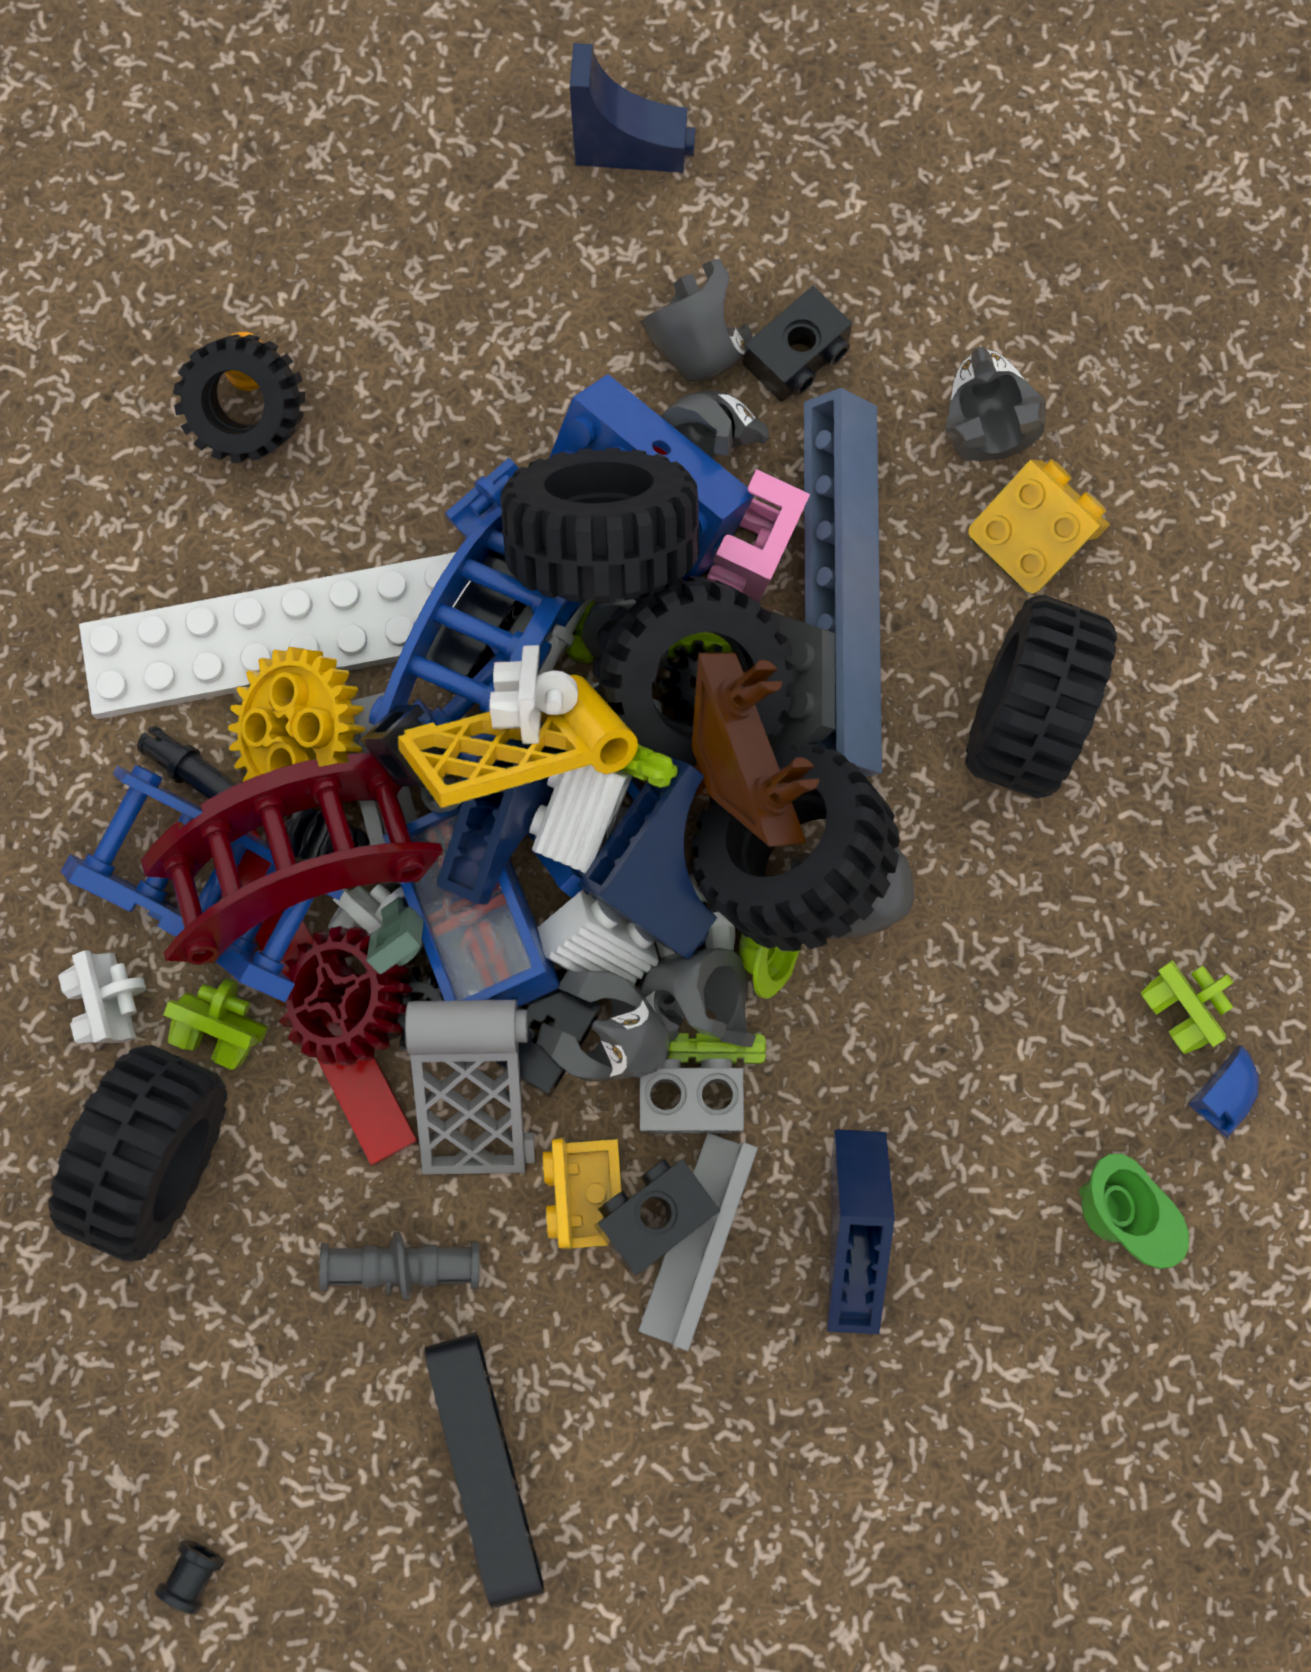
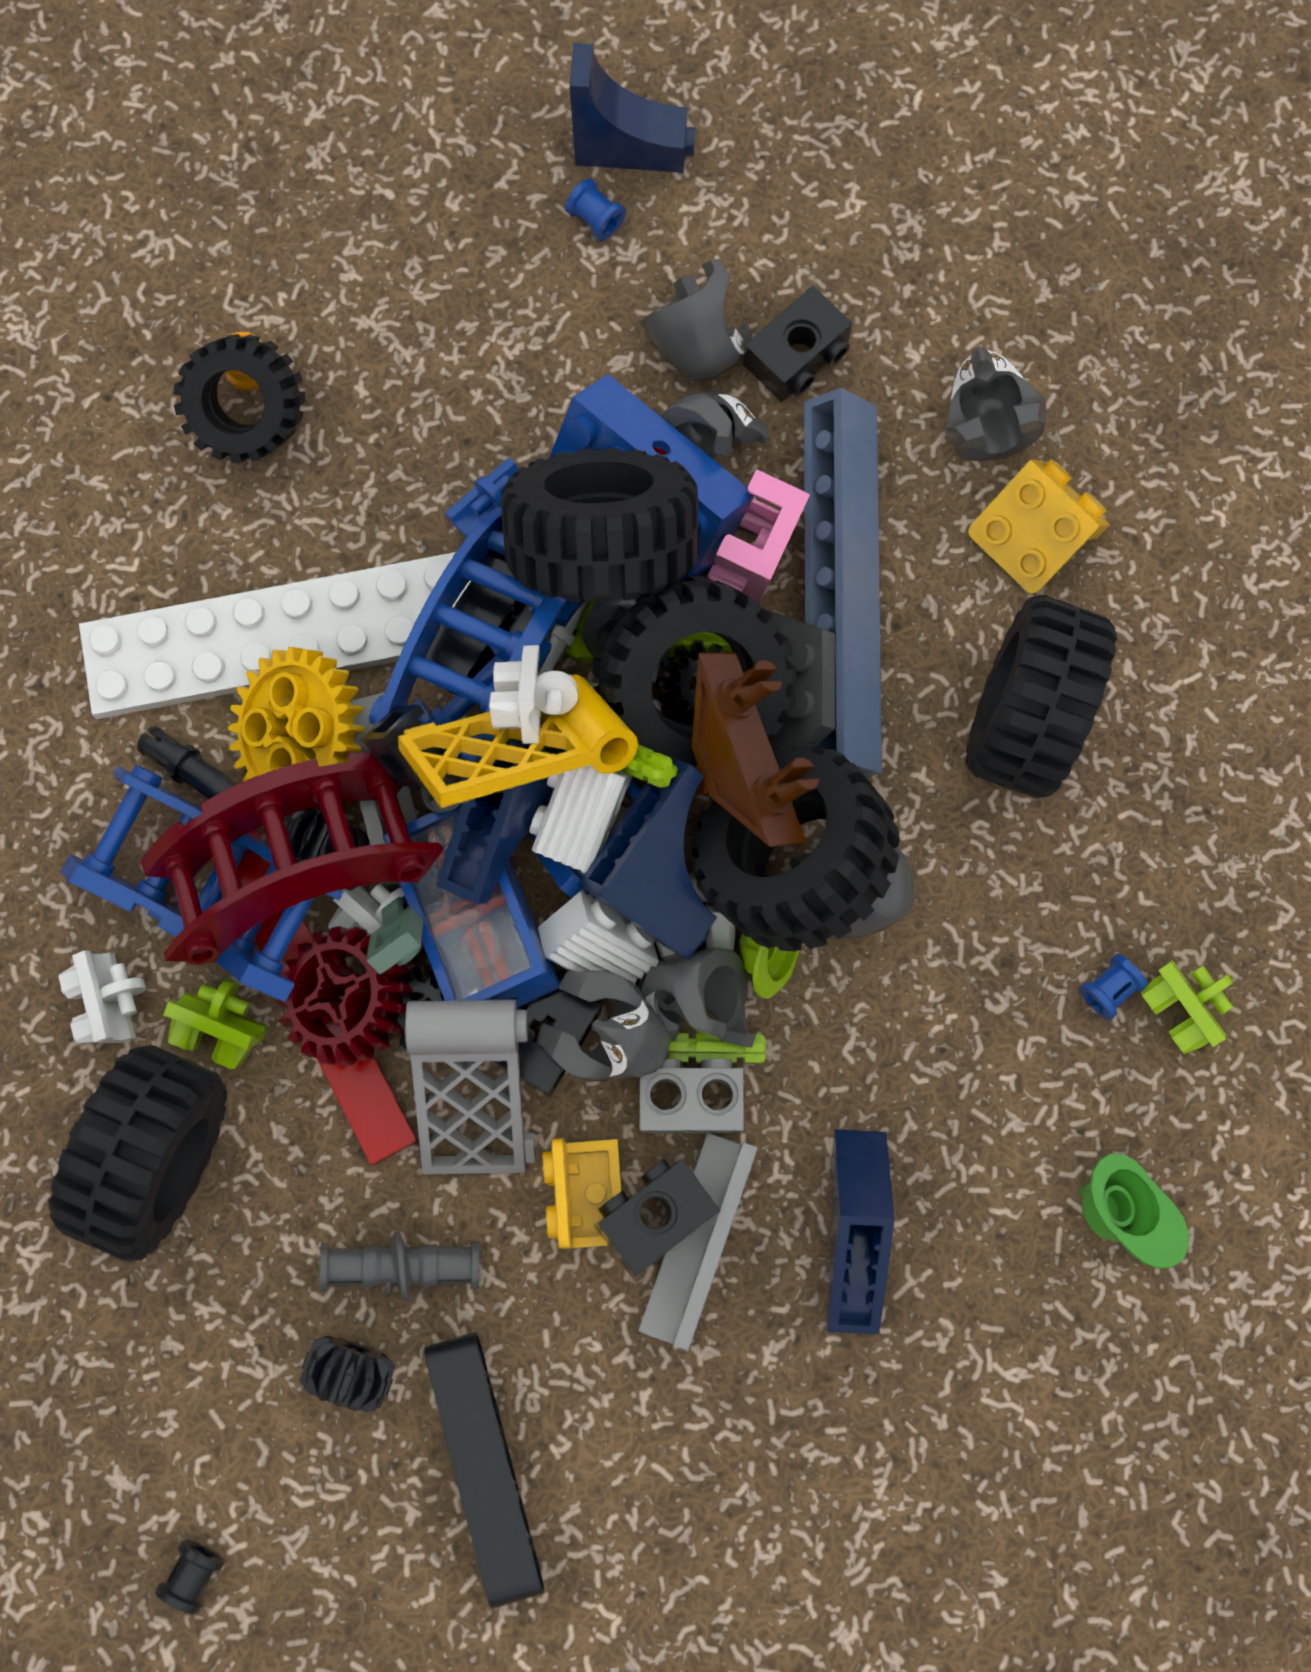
(347, 1374): none -> black gear
(595, 209): none -> blue bush
(1113, 987): none -> blue bush
(1229, 1092): blue brick -> none

